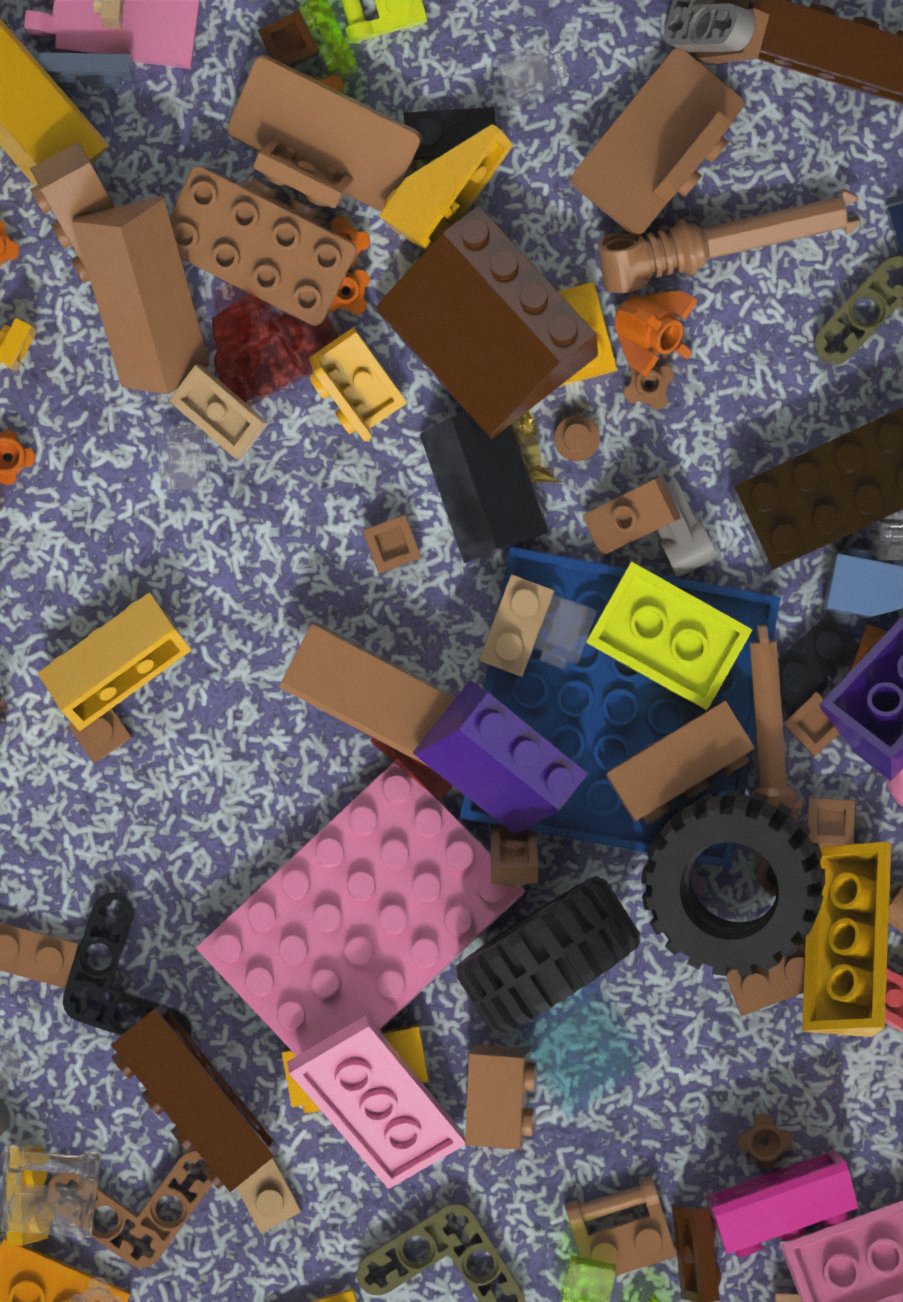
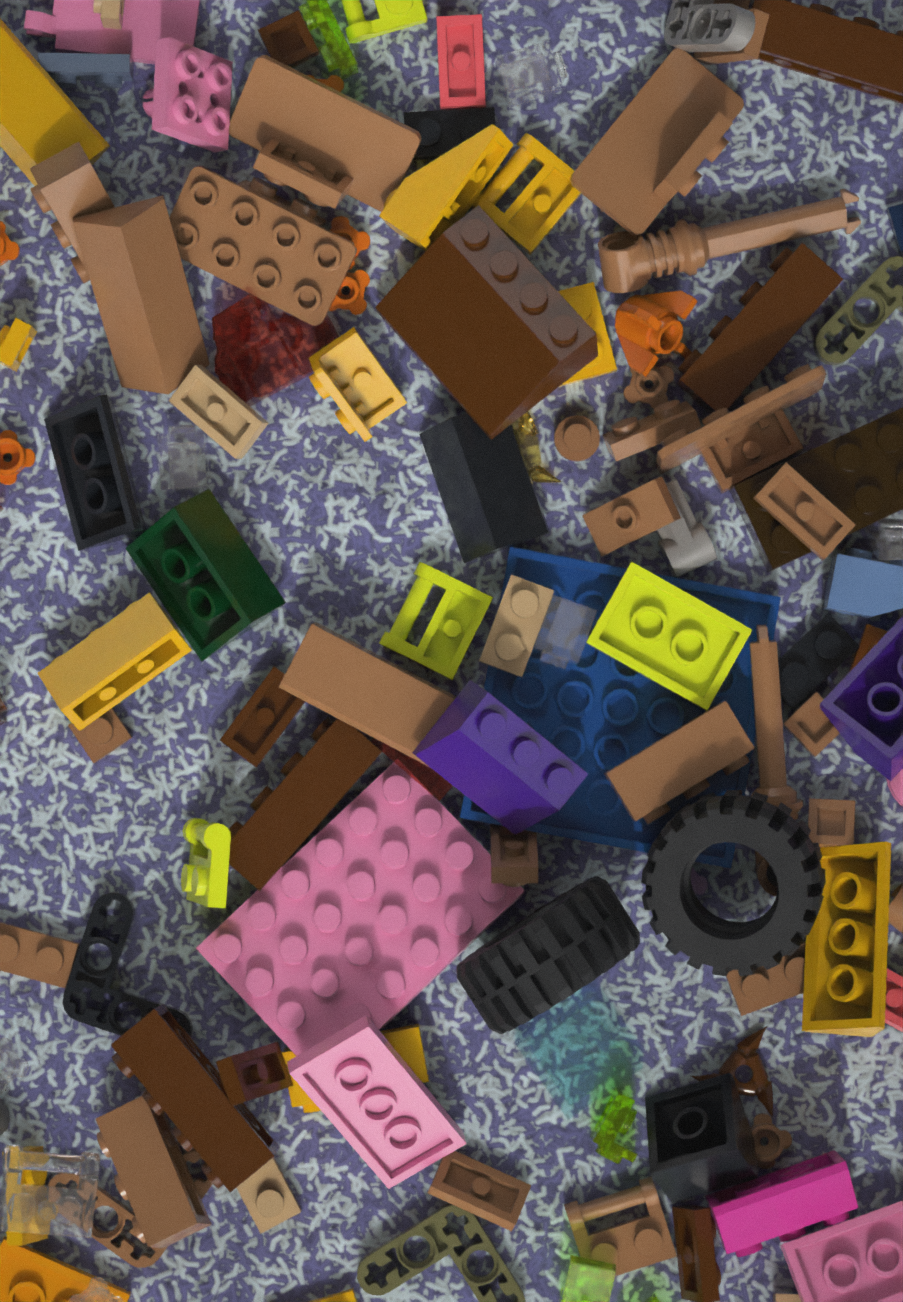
(95, 473): none -> black slope
(151, 1174): none -> medium nougat brick
(182, 94): none -> bright pink plate
(205, 574): none -> dark green slope
(208, 867): none -> neon yellow plate
(253, 1074): none -> reddish brown plate
(262, 719): none -> reddish brown plate
(300, 801): none -> reddish brown brick
(392, 544): medium nougat plate -> none
(450, 627): none -> neon yellow plate
(461, 62): none -> coral plate
(479, 1189): none -> medium nougat plate
(500, 1097): medium nougat brick -> none
(539, 204): none -> yellow plate
(615, 1118): none -> clear neon green bracket
(635, 435): none -> medium nougat plate
(699, 1138): none -> black slope
(747, 1055): none -> reddish brown piece
(748, 438): none -> medium nougat bracket
(759, 330): none -> reddish brown brick
(804, 511): none -> medium nougat plate

